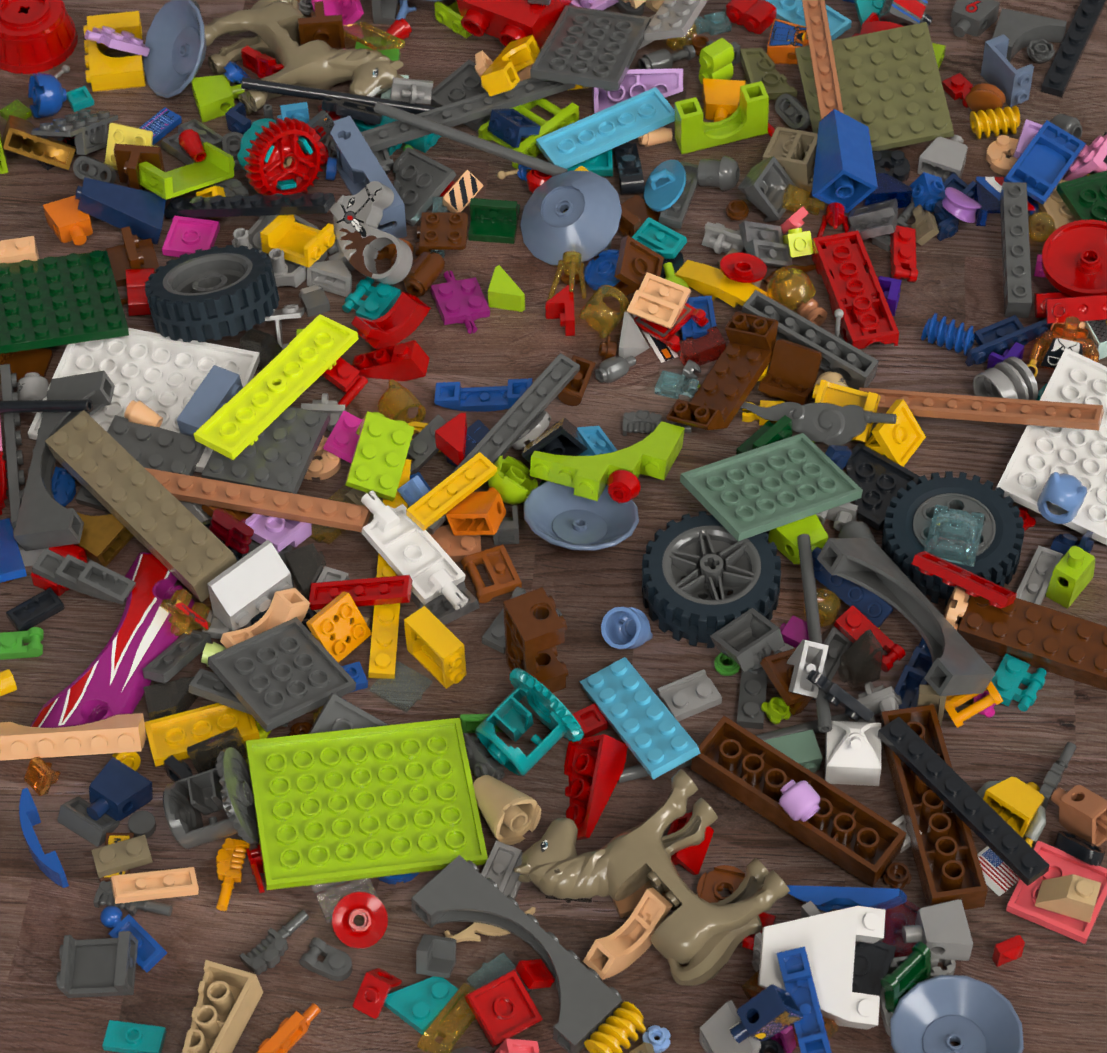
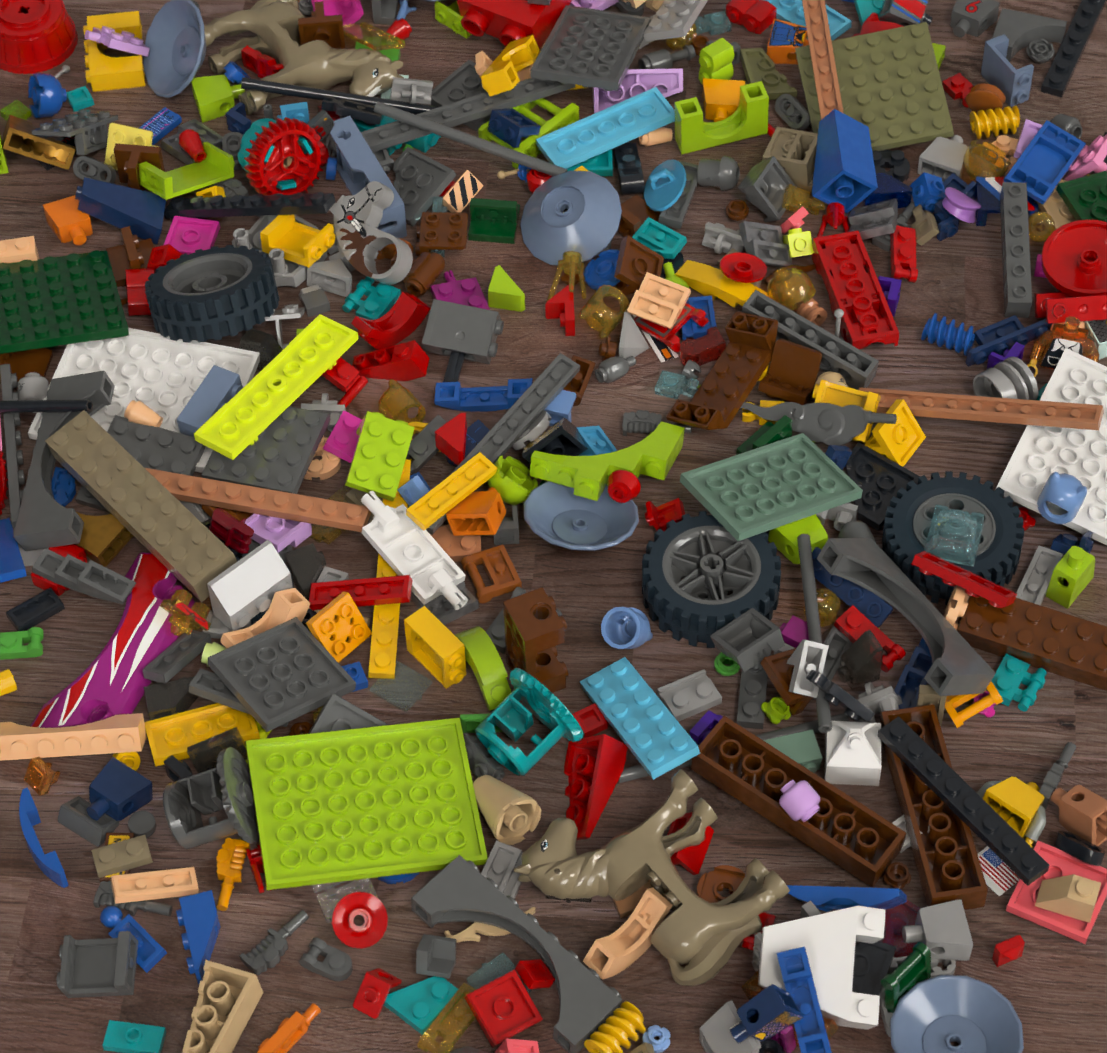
(161, 255): none -> red panel
(202, 929): none -> blue slope
(461, 334): none -> dark grey piece
(486, 665): none -> lime arch
(561, 407): none -> medium blue panel
(664, 513): none -> red bracket
(704, 727): none -> dark purple bracket
(985, 160): none -> clear yellow cylinder

